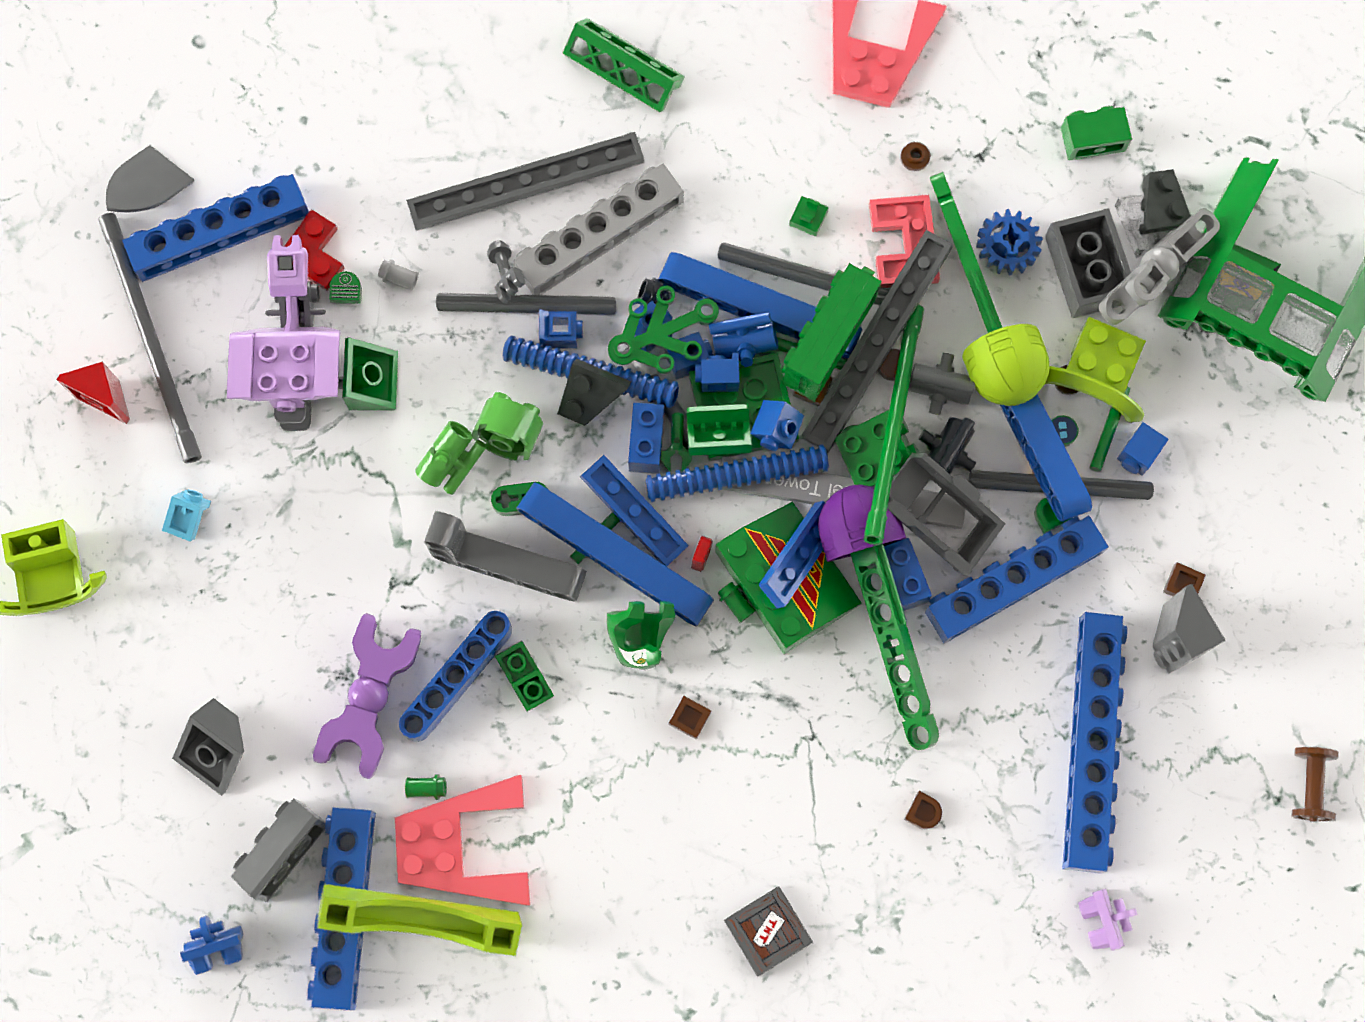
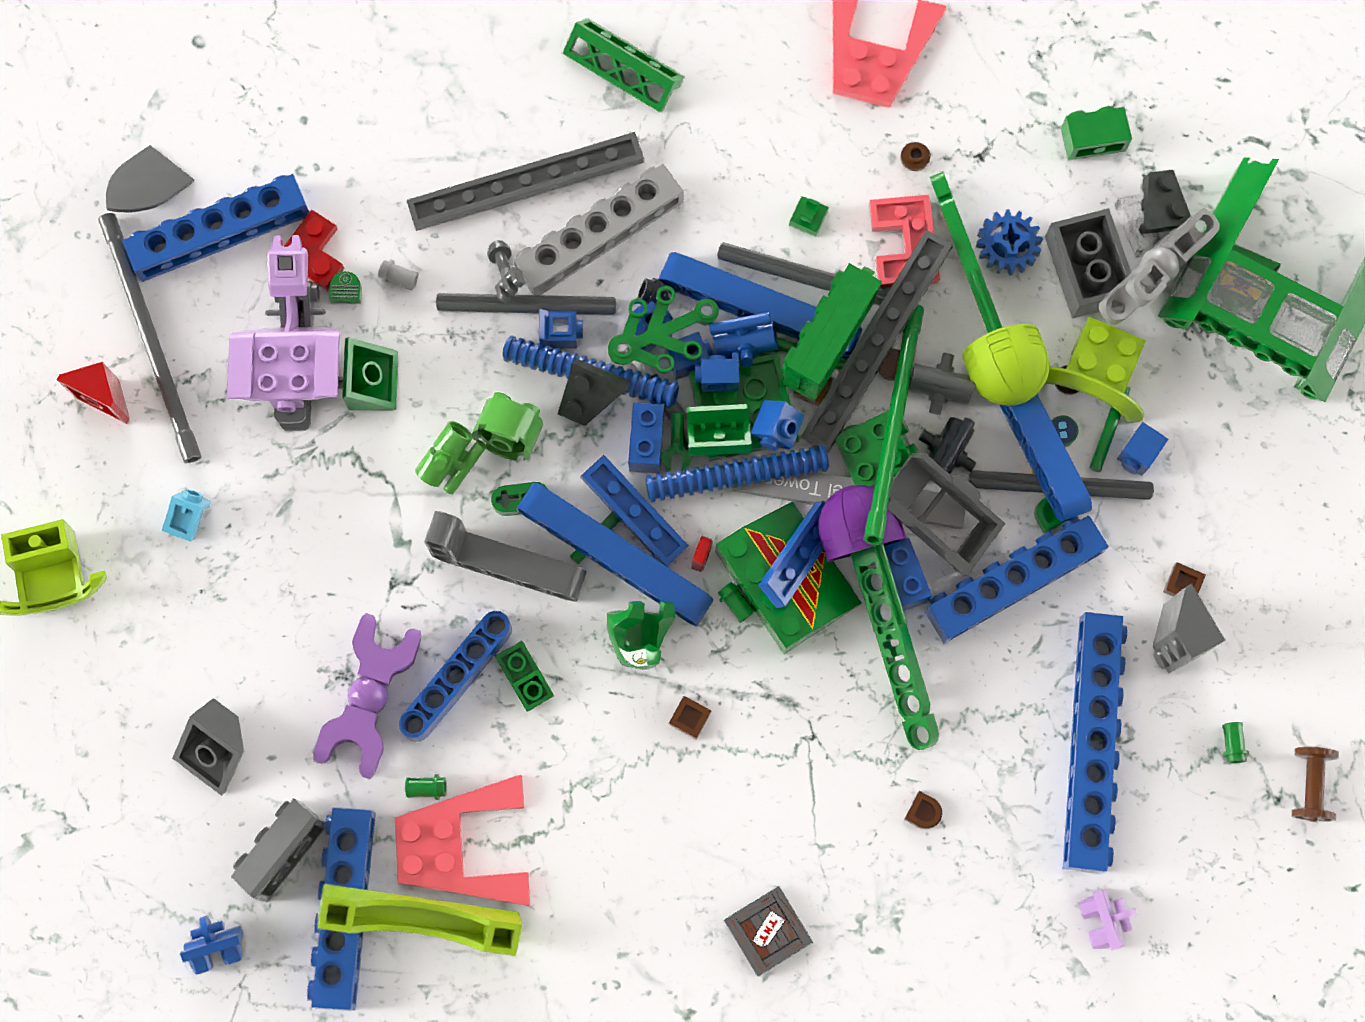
(1234, 743): none -> green pin

